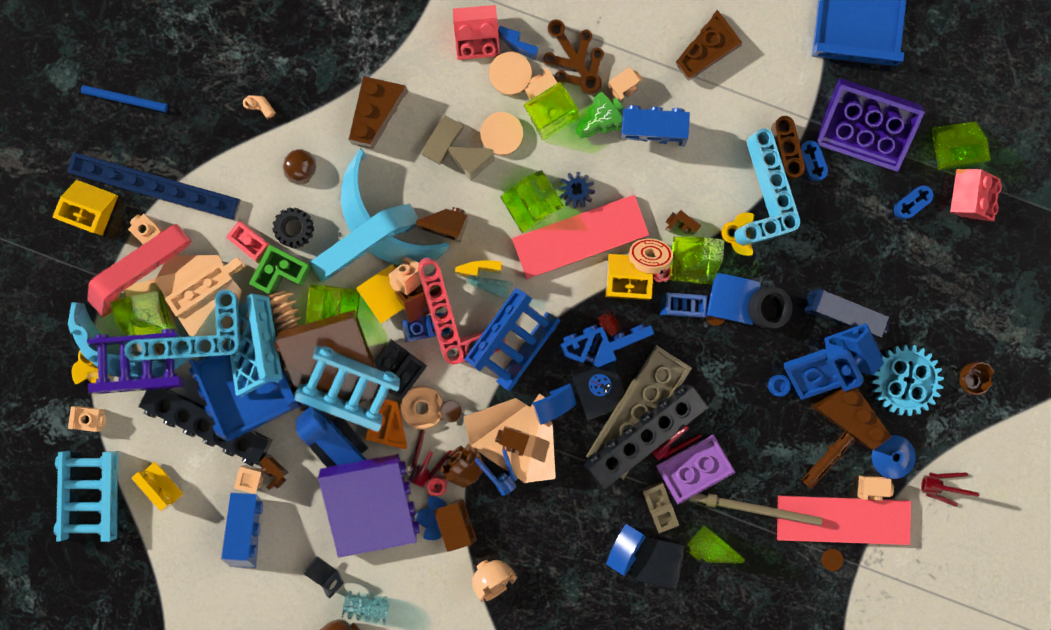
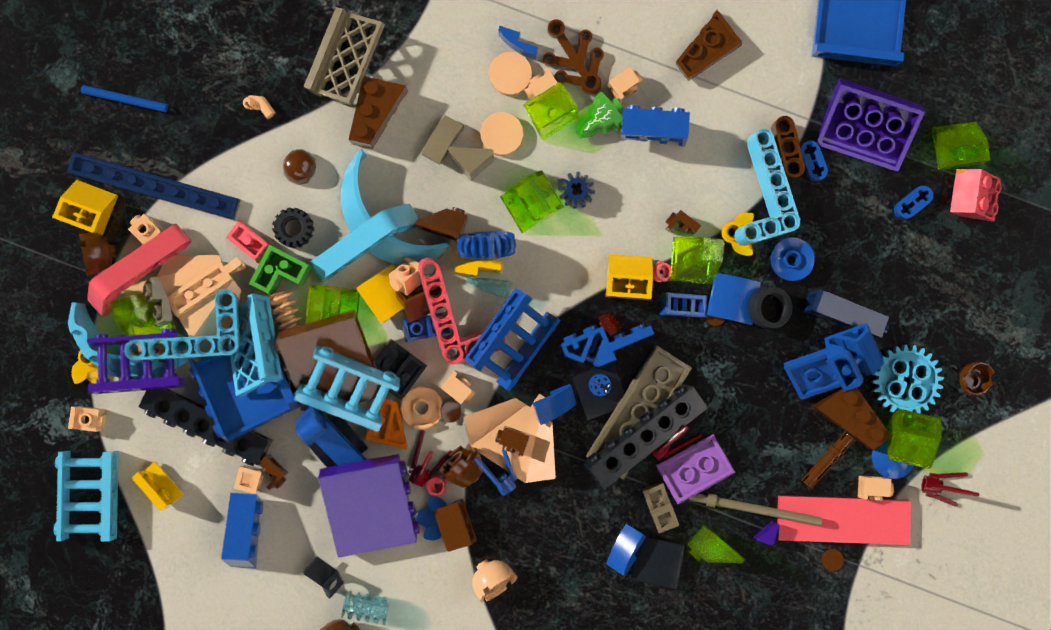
(96, 253): none -> reddish brown cylinder
(156, 294): none -> dark tan slope
(330, 52): none -> dark tan fence
(458, 388): none -> light nougat brick
(476, 32): coral slope -> none
(486, 245): none -> blue gear
(580, 237): coral tile -> none
(657, 248): light nougat tile -> none
(768, 533): none -> dark purple slope
(779, 385): blue tile -> none
(802, 255): none -> blue dish
(913, 438): none -> clear neon green slope

